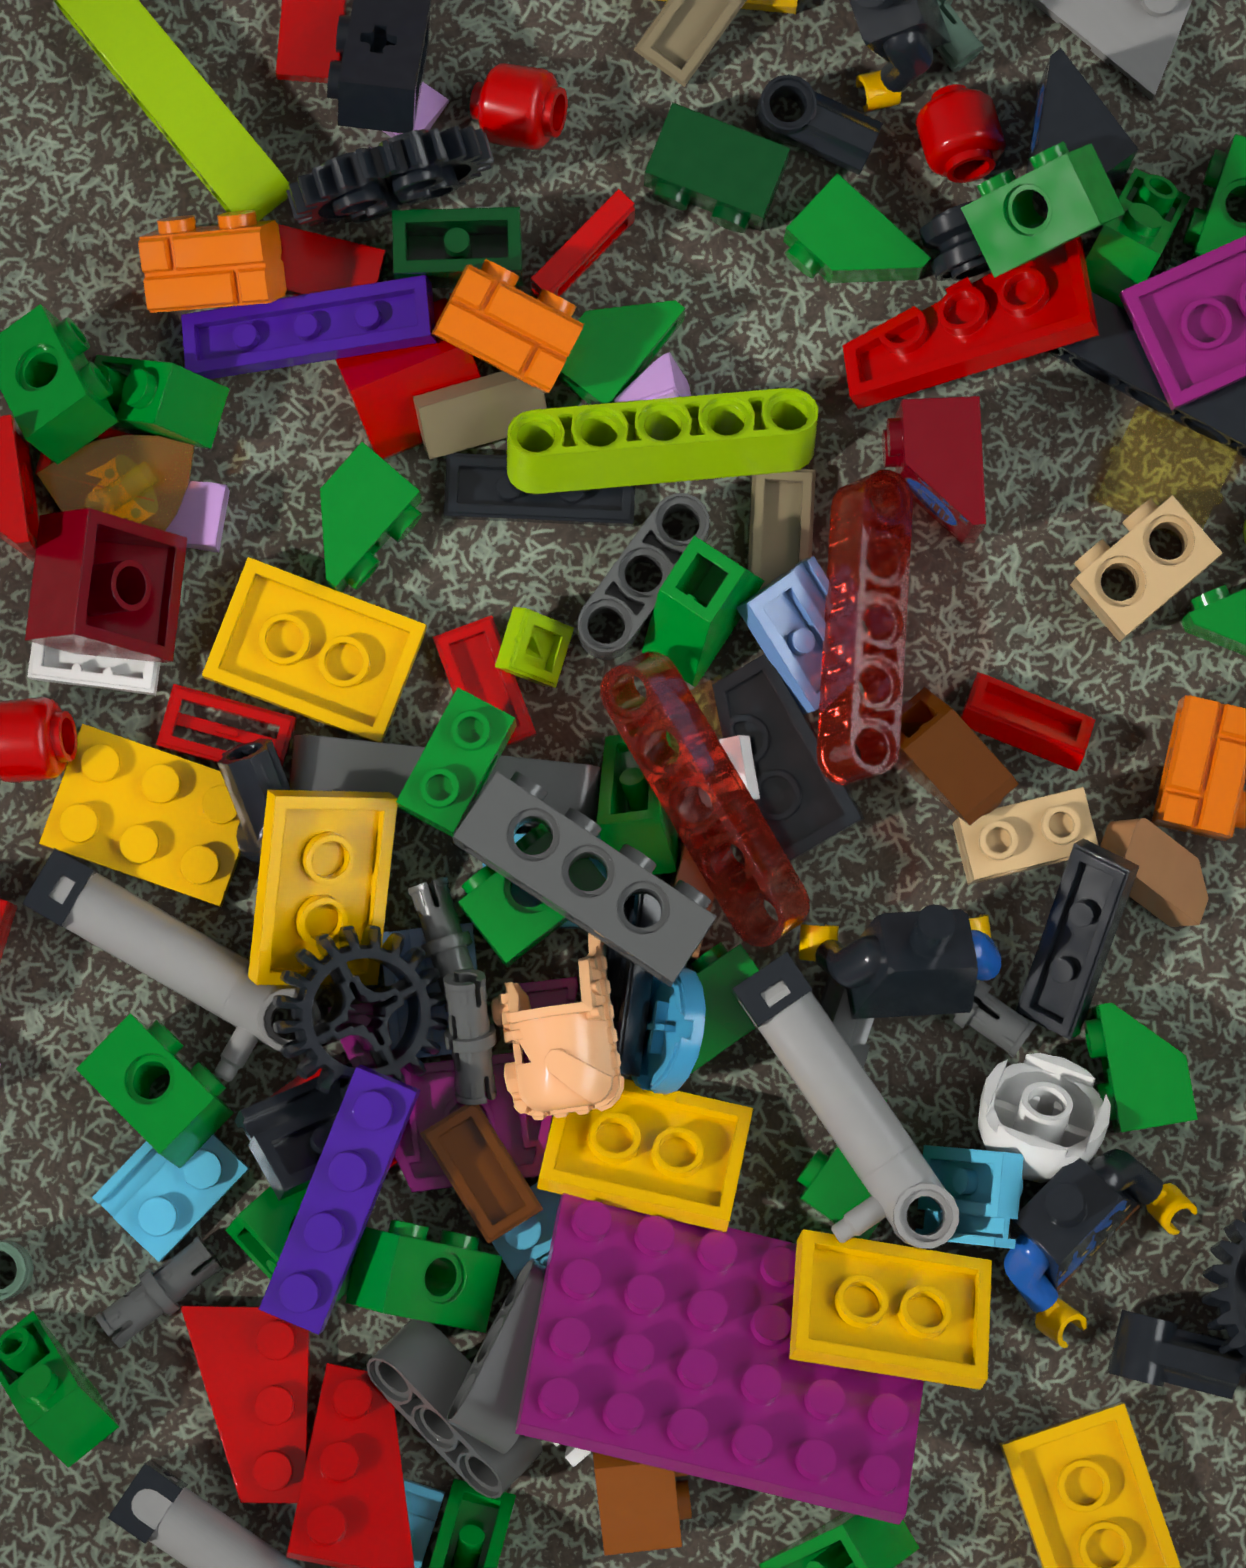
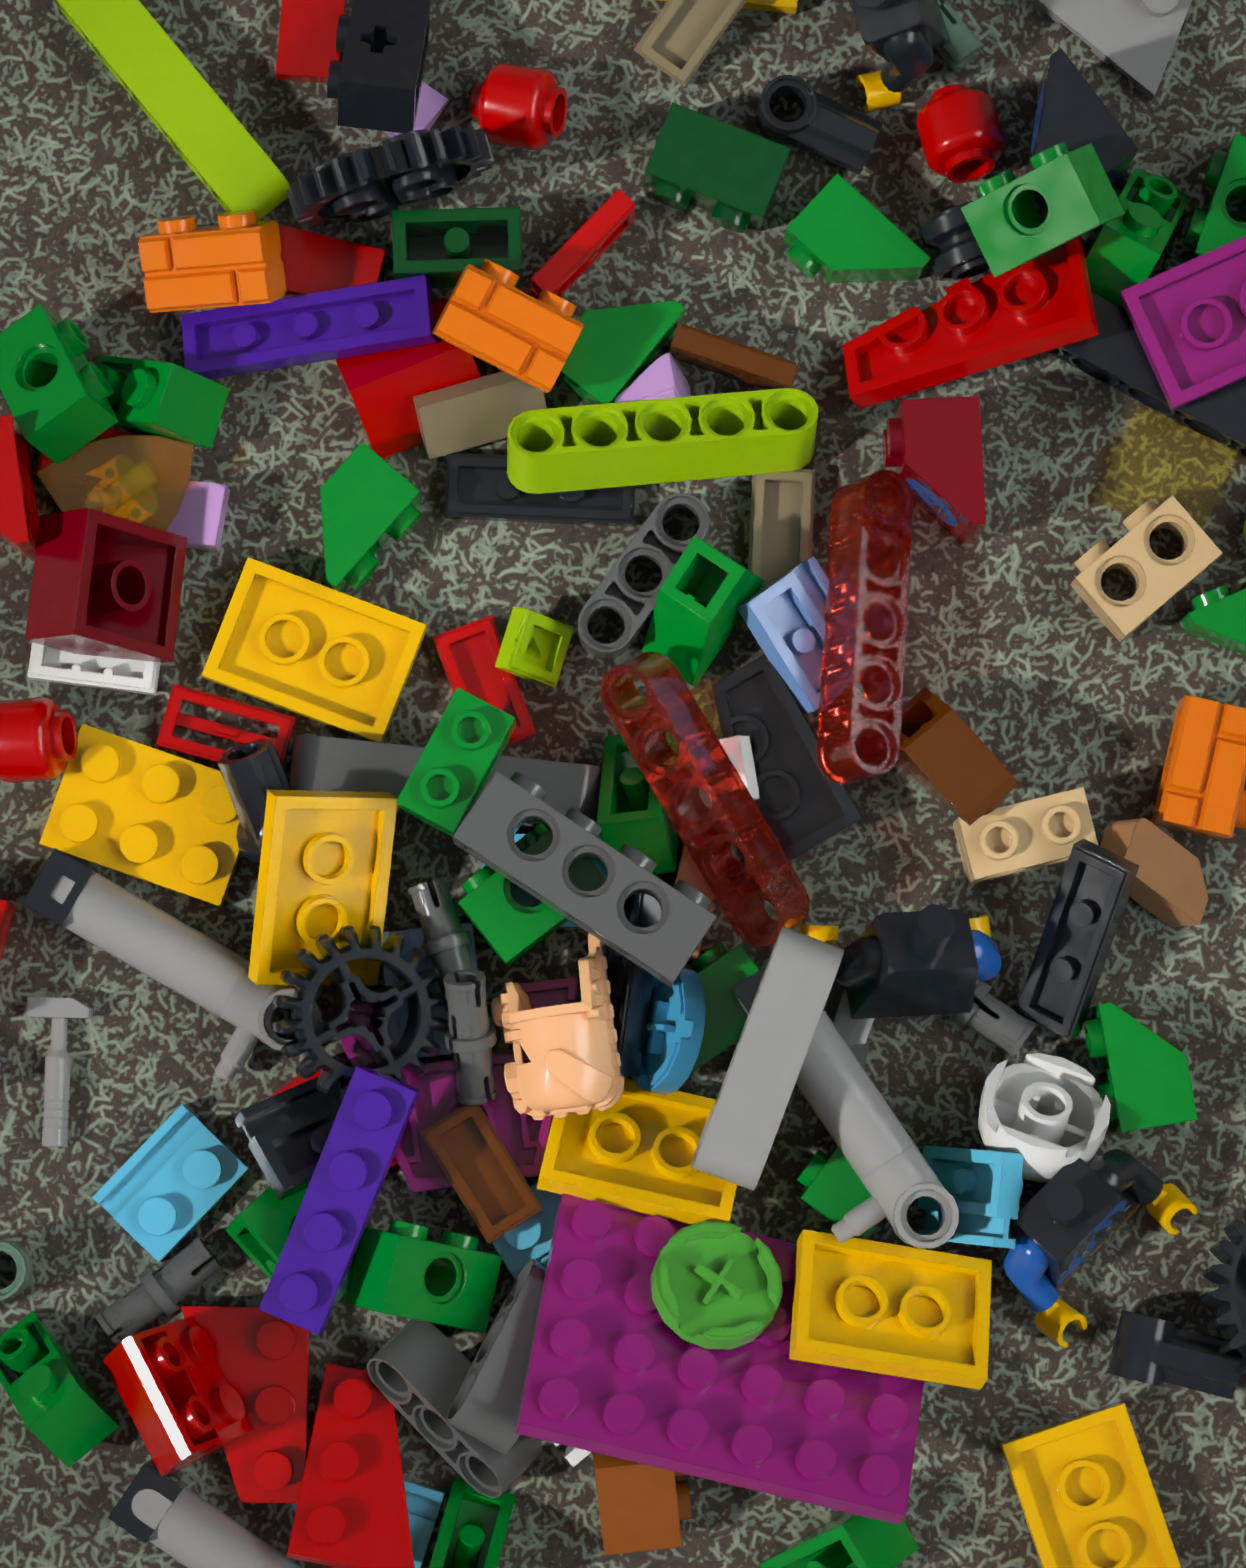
(57, 1063): none -> light grey piece
(126, 1068): green brick -> none
(176, 1394): none -> red slope
(716, 1285): none -> bright green tile
(732, 359): none -> reddish brown tile
(767, 1059): none -> light grey beam
(1027, 721): red tile -> none

